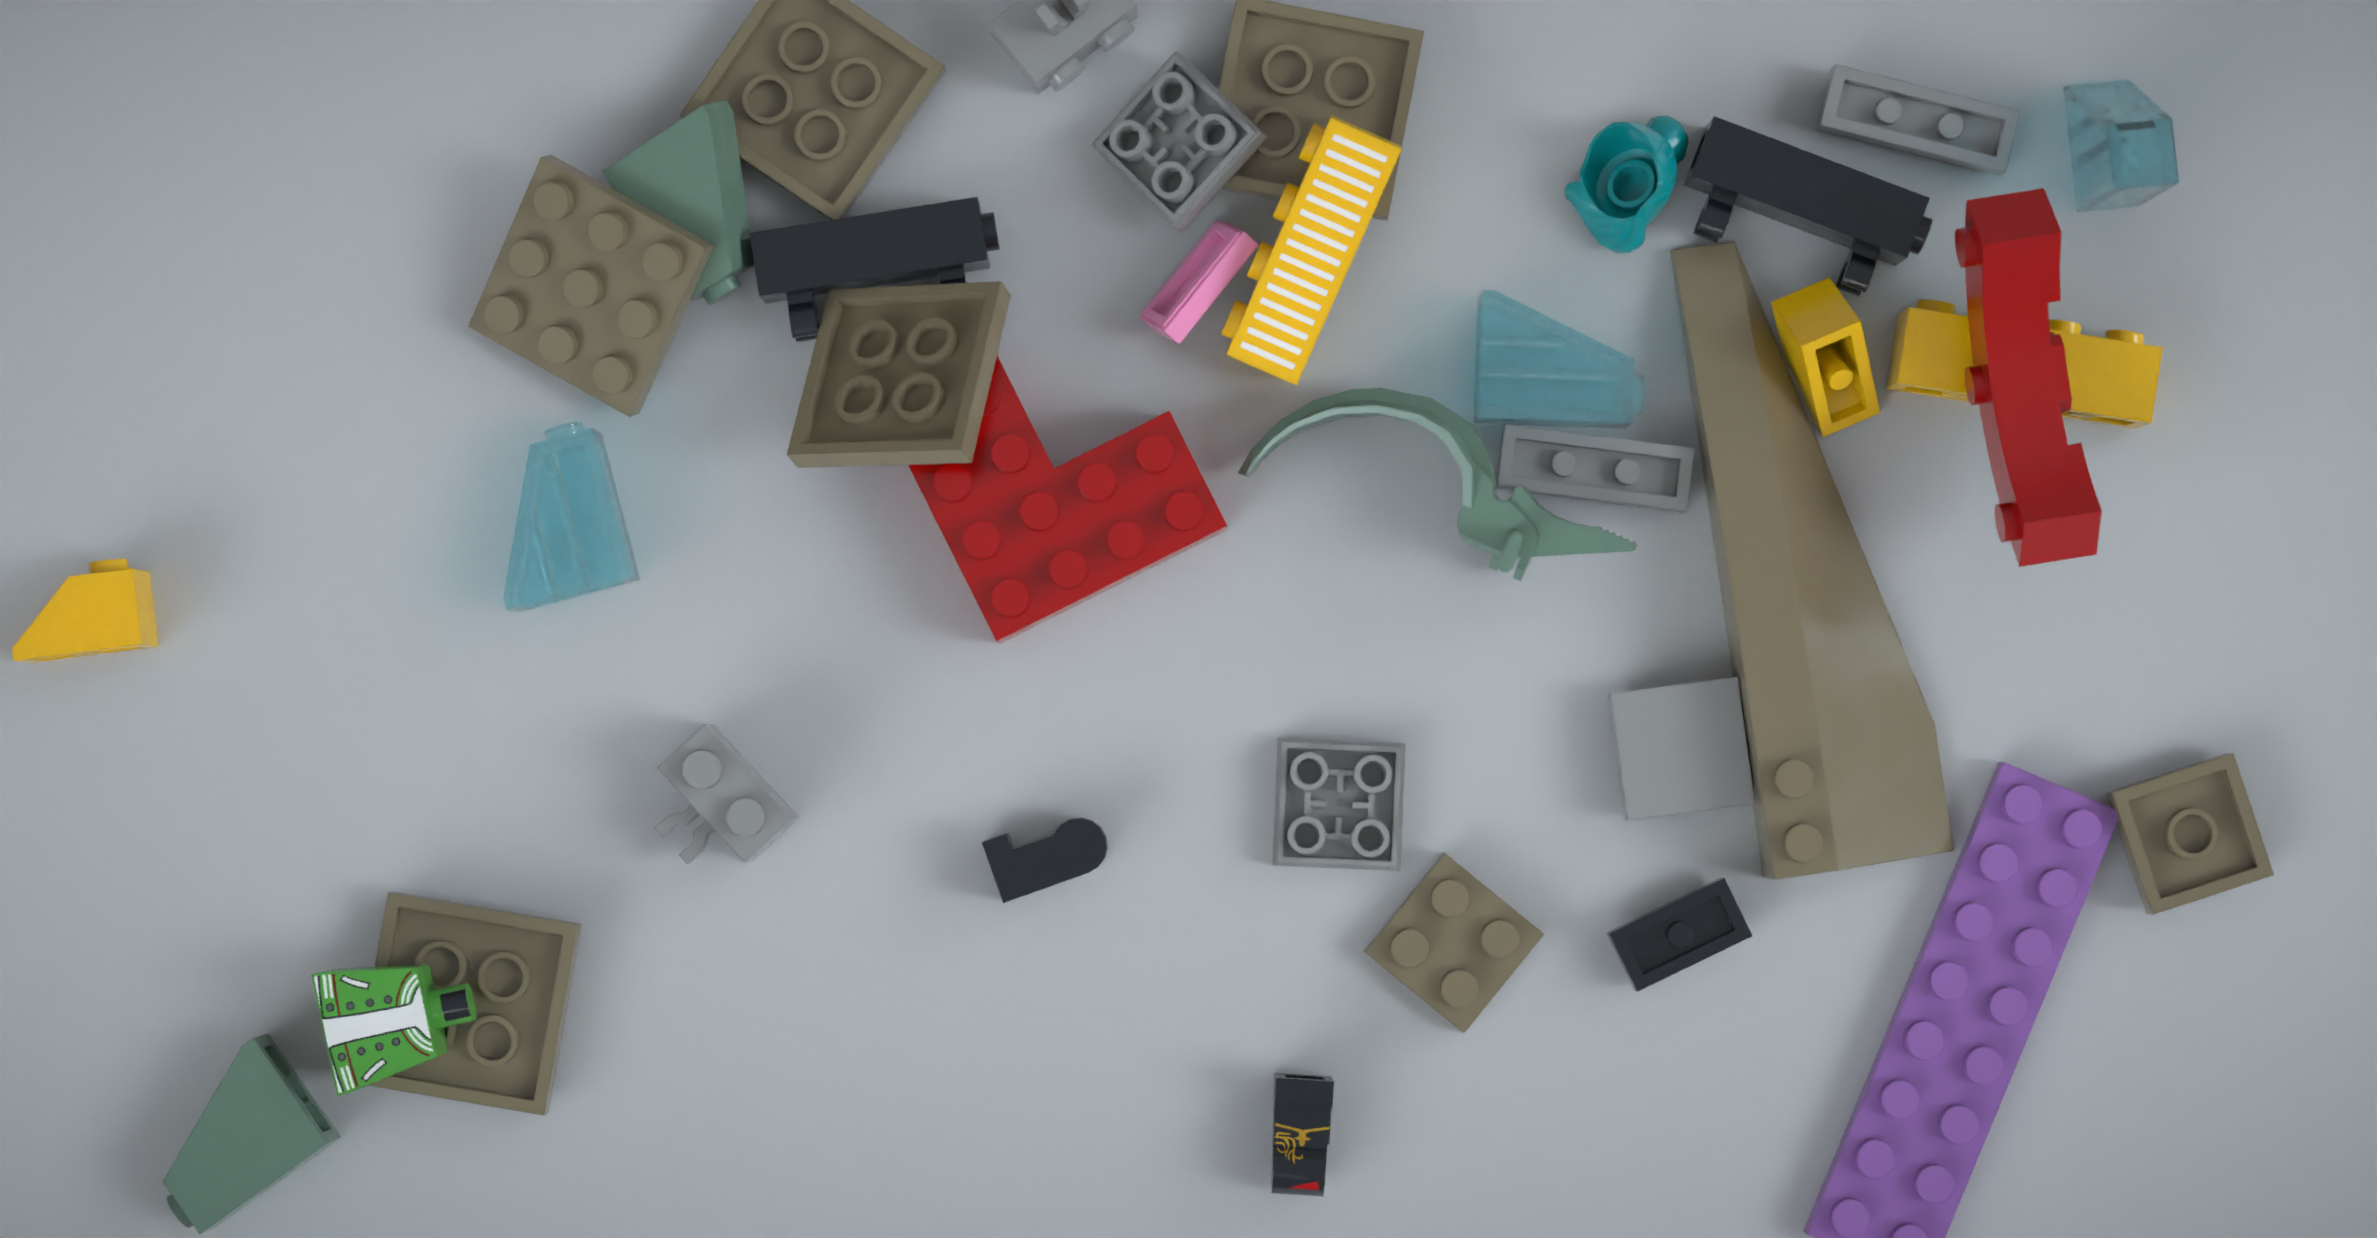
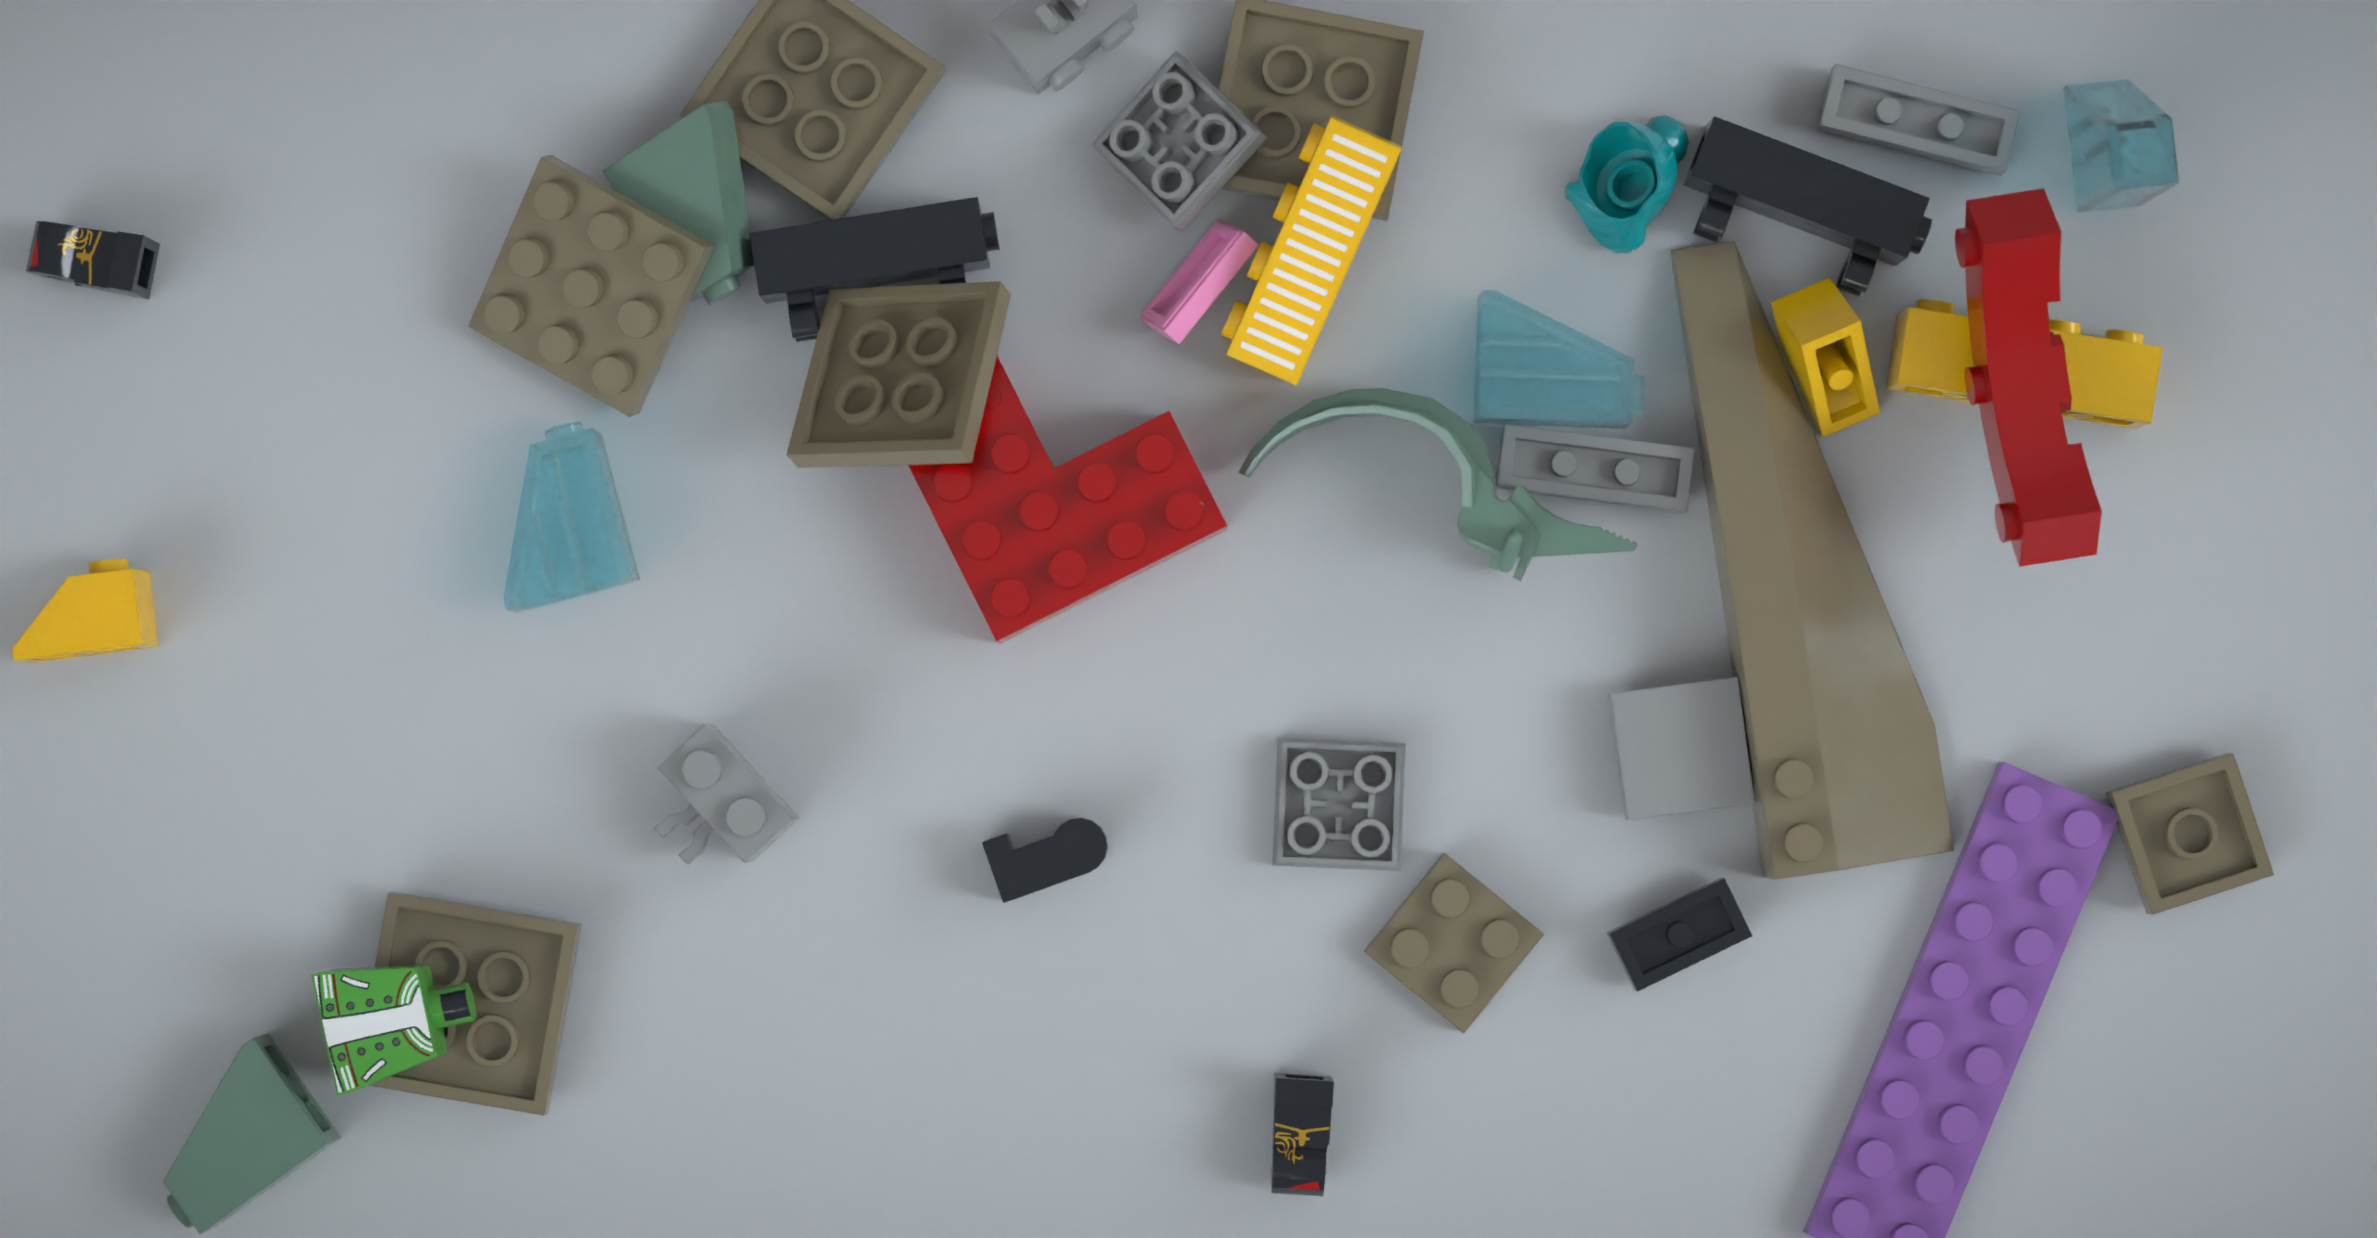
(94, 258): none -> black leg

